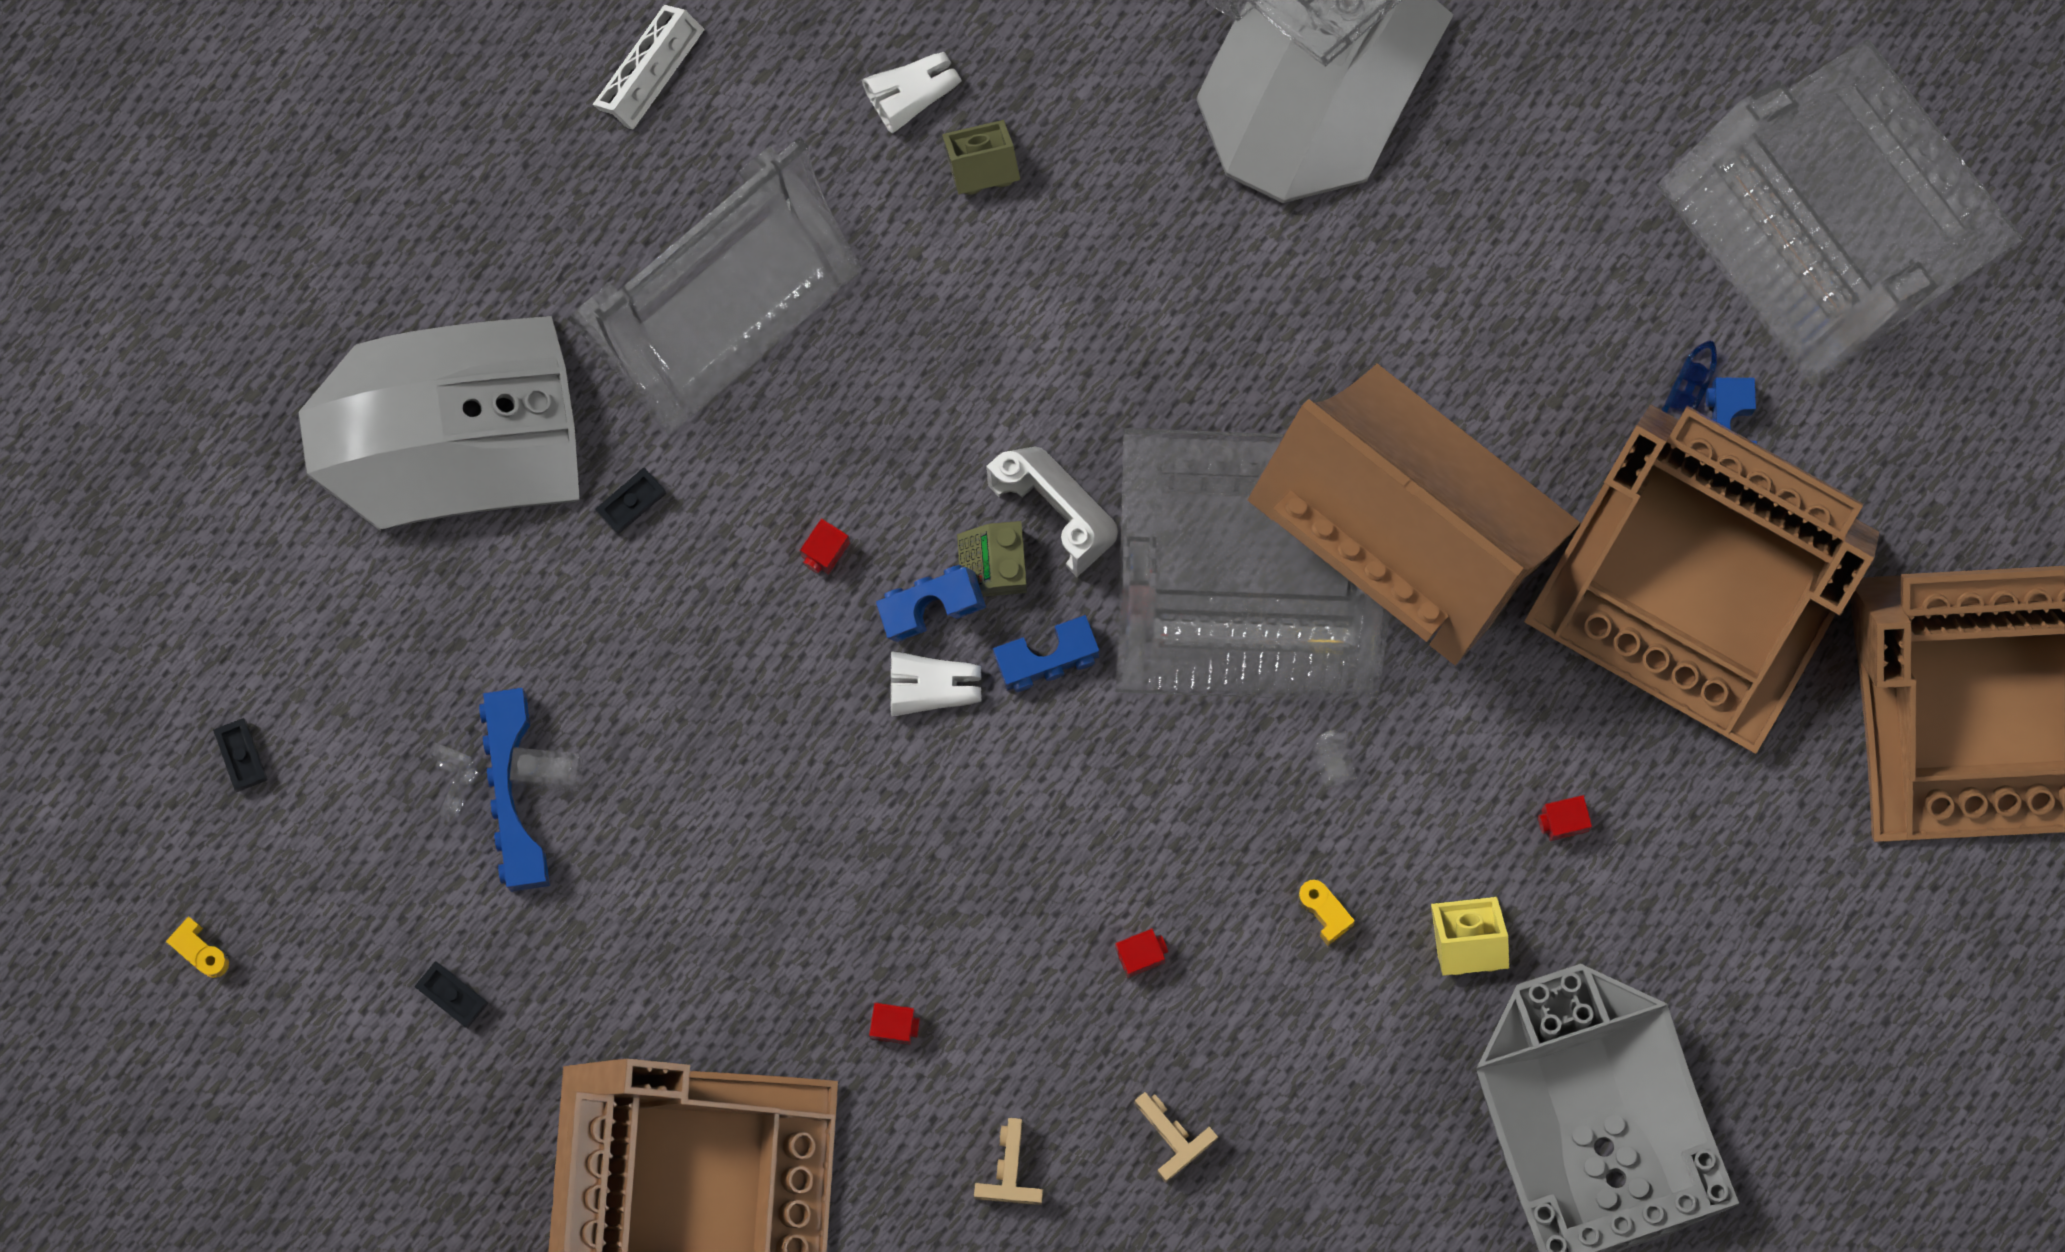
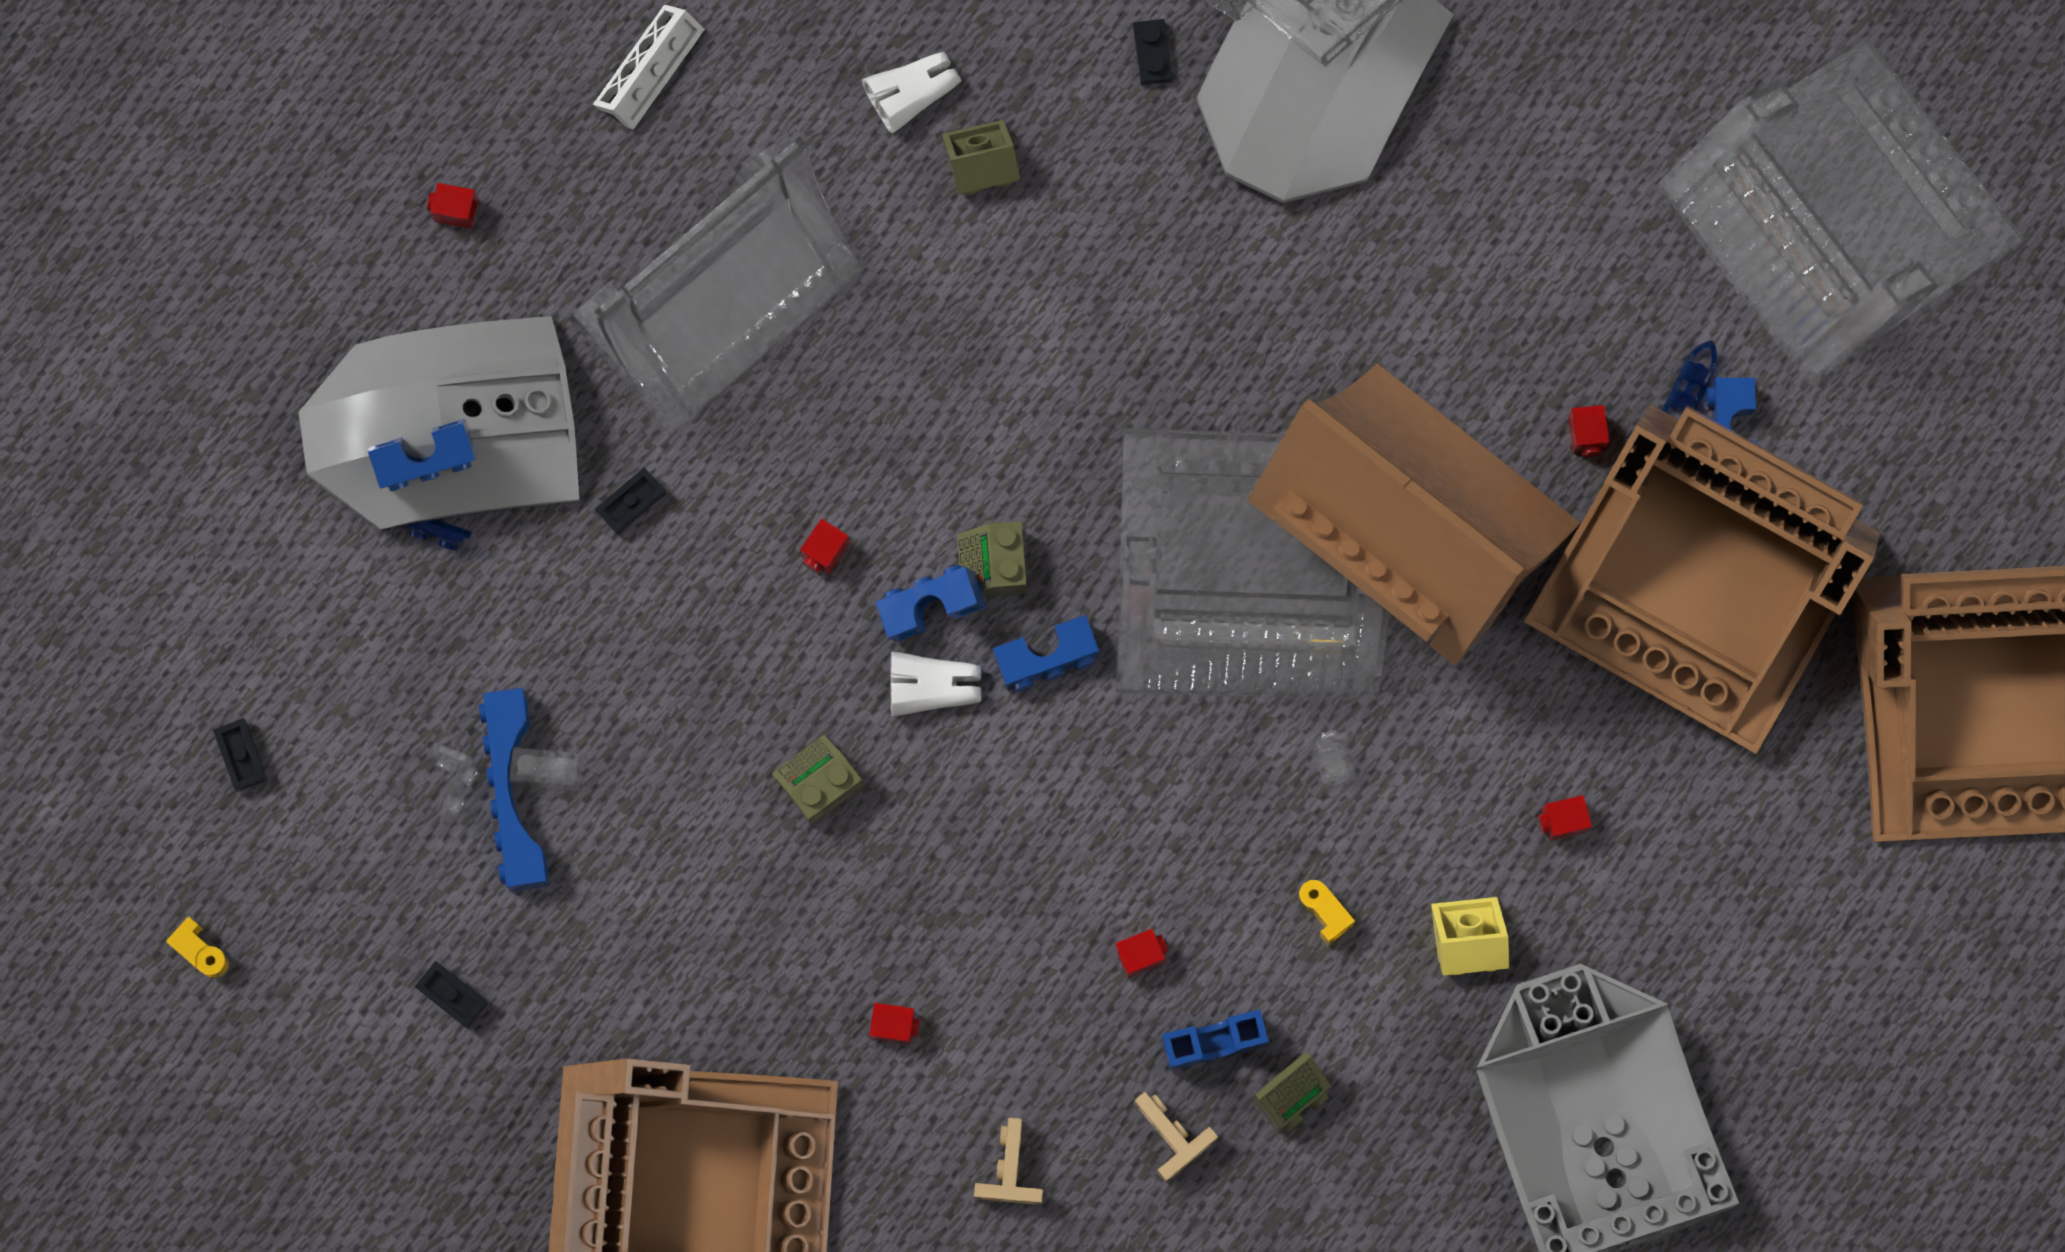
(396, 466): none -> blue arch
(448, 534): none -> clear blue piece
(453, 205): none -> red brick
(818, 779): none -> olive slope
(1089, 527): white windscreen -> none
(1152, 52): none -> black plate
(1215, 1041): none -> blue arch
(1292, 1093): none -> olive slope
(1588, 430): none -> red brick

